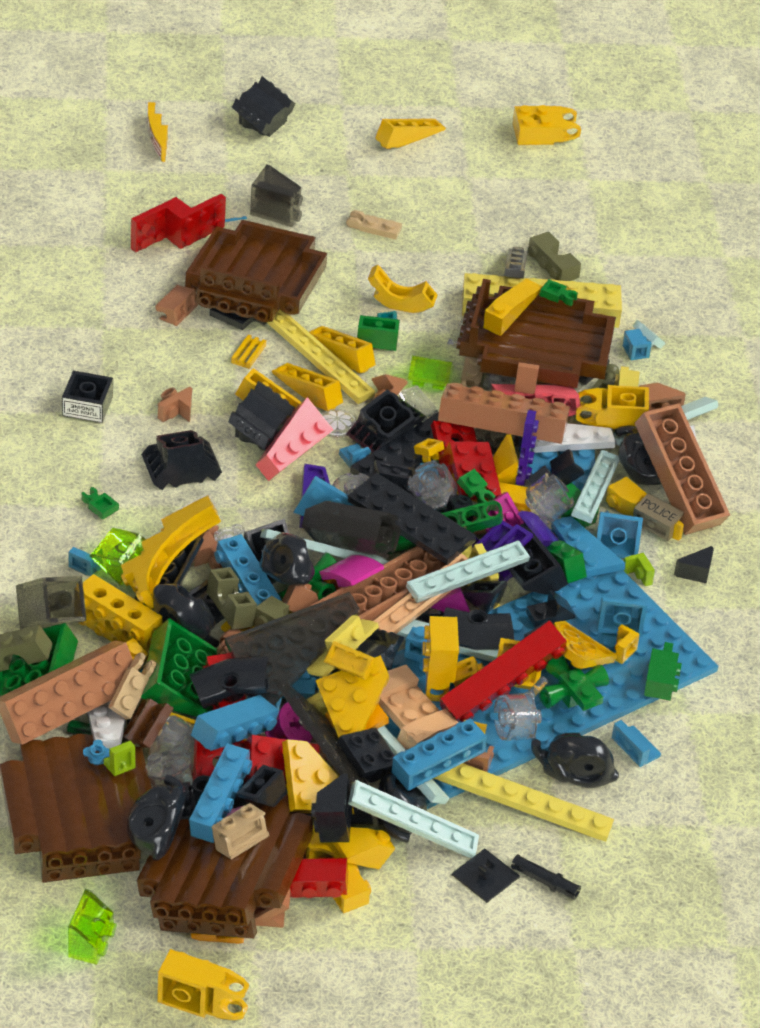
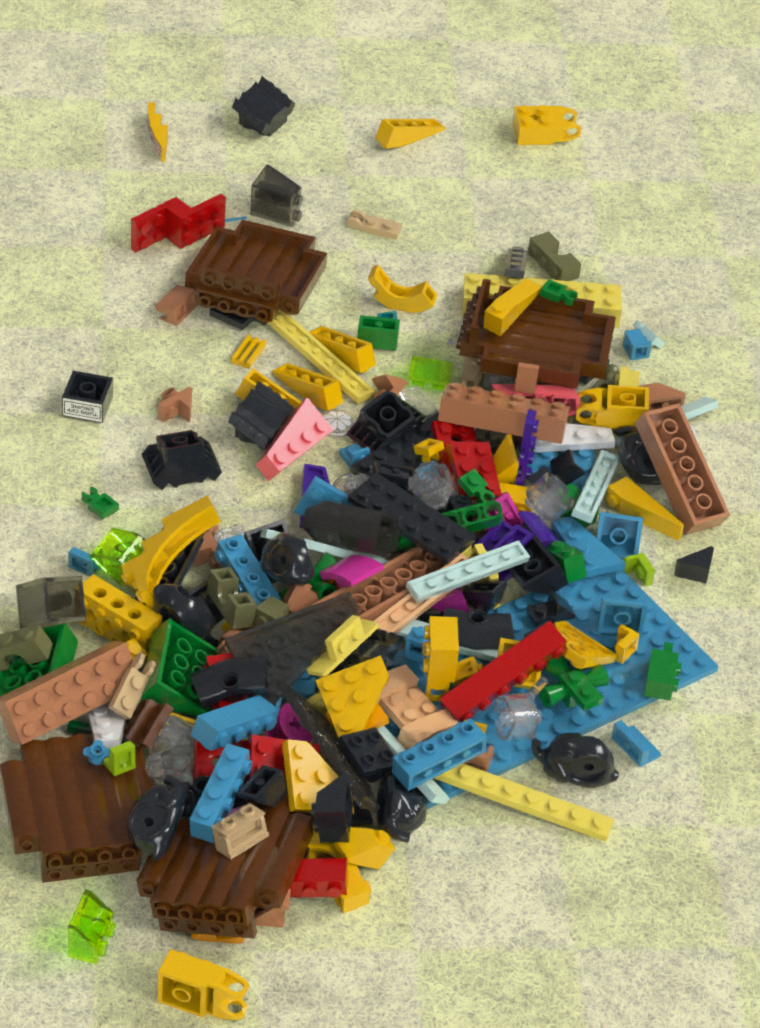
(349, 660): yellow plate -> none
(413, 819): light aqua tile -> none
(485, 875): black piece -> none
(554, 881): black pin -> none
(657, 516): dark tan panel -> none

